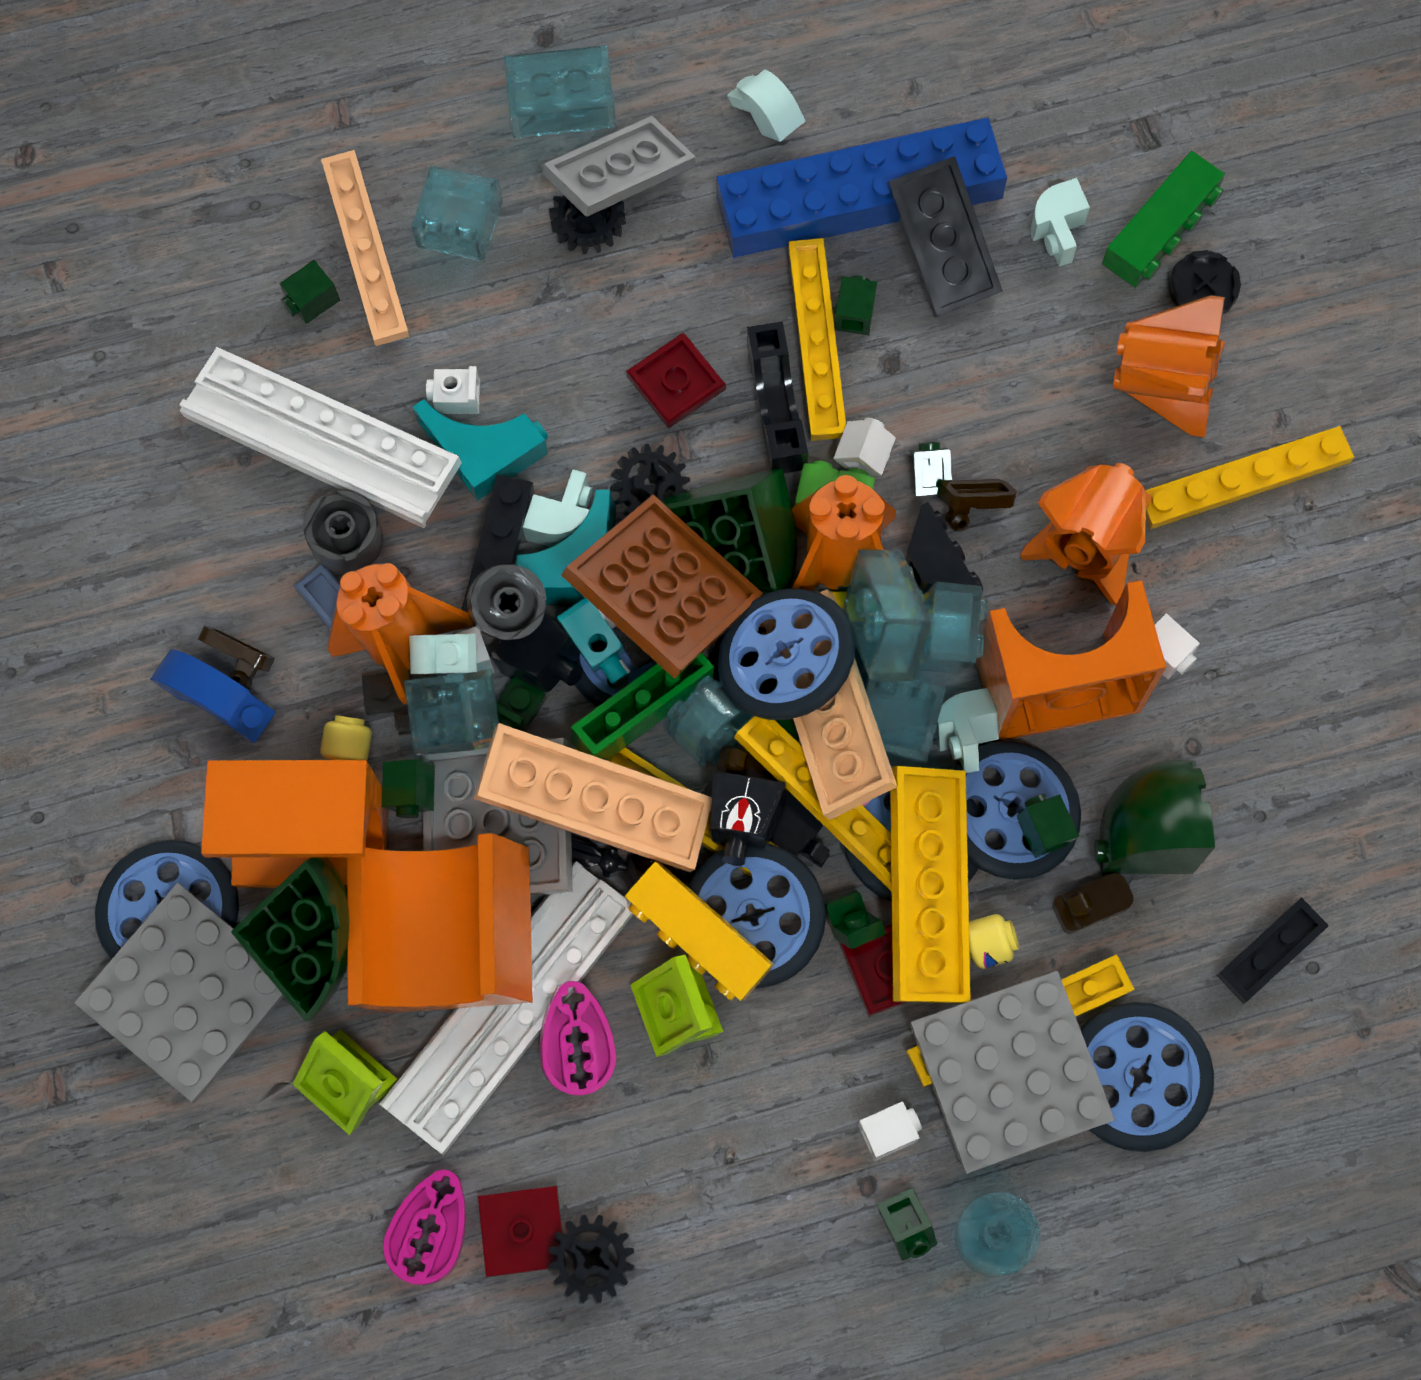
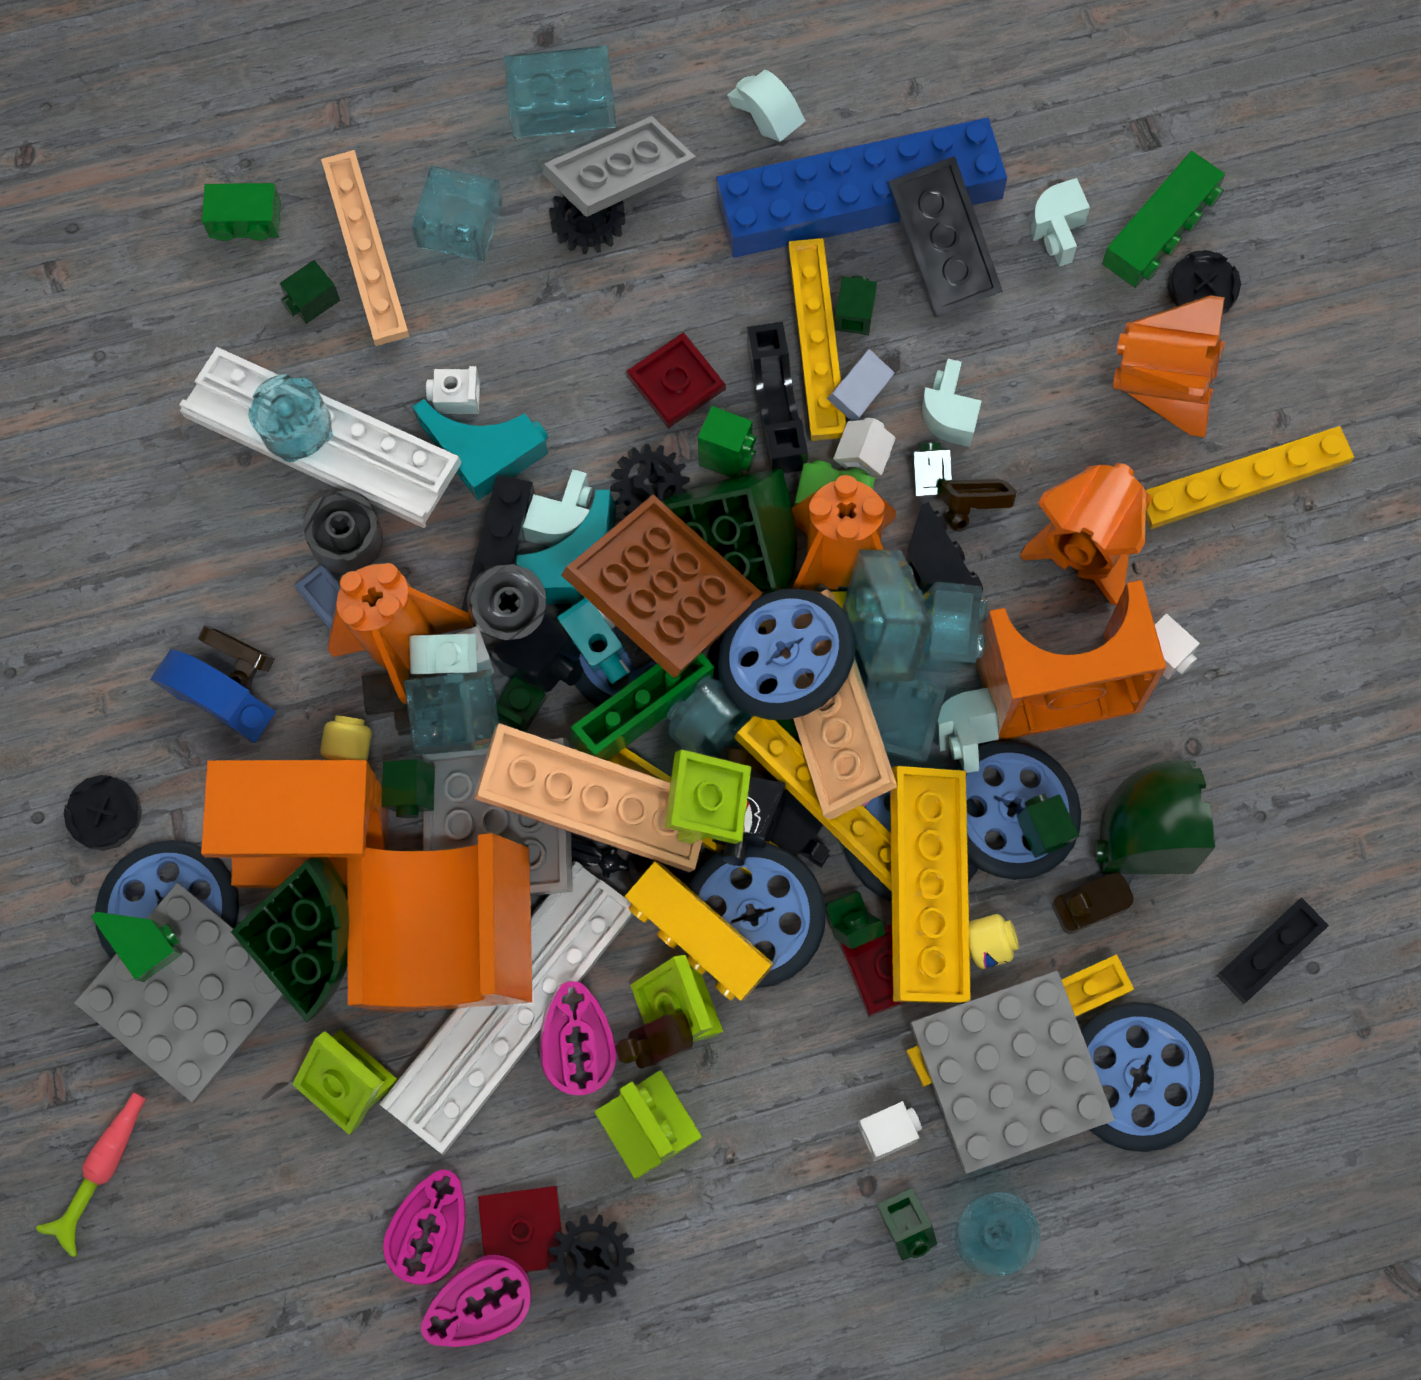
(96, 1170): none -> coral piece
(102, 812): none -> black tile
(139, 943): none -> green slope
(241, 211): none -> green brick
(290, 417): none -> clear light blue brick
(472, 1280): none -> dark pink piece
(647, 1124): none -> lime bracket
(656, 1041): none -> dark brown piece
(707, 798): none -> lime bracket
(726, 443): none -> green brick
(860, 385): none -> tile
(948, 414): none -> light aqua brick

